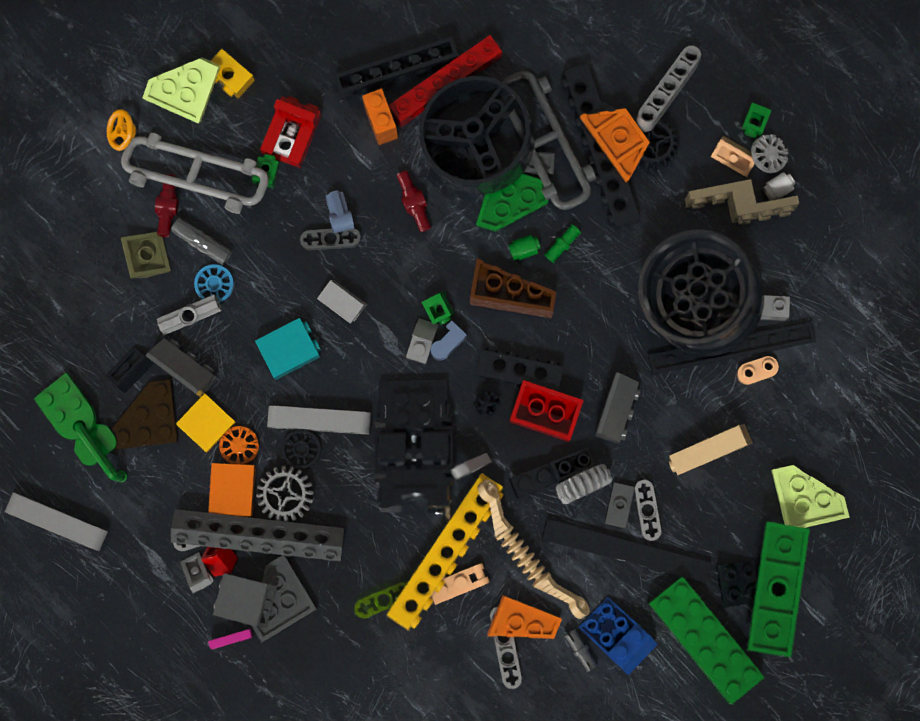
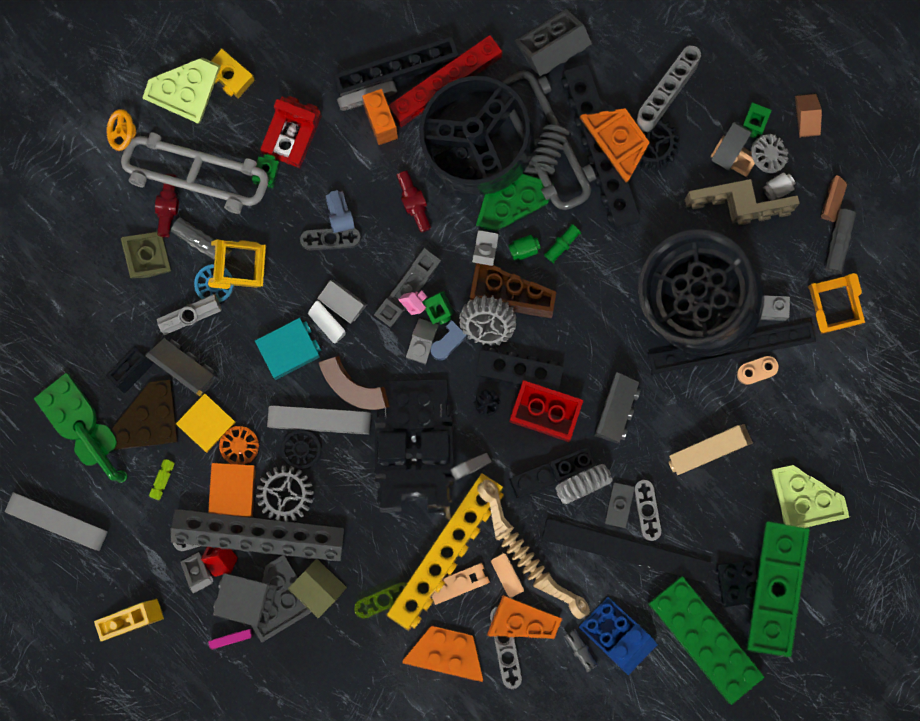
(129, 619): none -> yellow slope
(161, 479): none -> lime axle
(222, 282): none -> yellow piece
(317, 588): none -> olive slope
(326, 322): none -> white slope
(350, 391): none -> tile
(355, 99): none -> light grey beam
(413, 281): none -> dark grey slope
(413, 302): none -> bright pink tile
(446, 653): none -> orange wing
(485, 248): none -> light grey slope
(487, 320): none -> light grey gear
(507, 575): none -> light nougat slope
(548, 147): none -> dark grey piece
(553, 42): none -> dark grey slope
(731, 145): none -> dark grey slope
(808, 115): none -> nougat slope
(834, 199): none -> nougat slope
(840, 241): none -> dark grey axle
(853, 289): none -> light orange piece

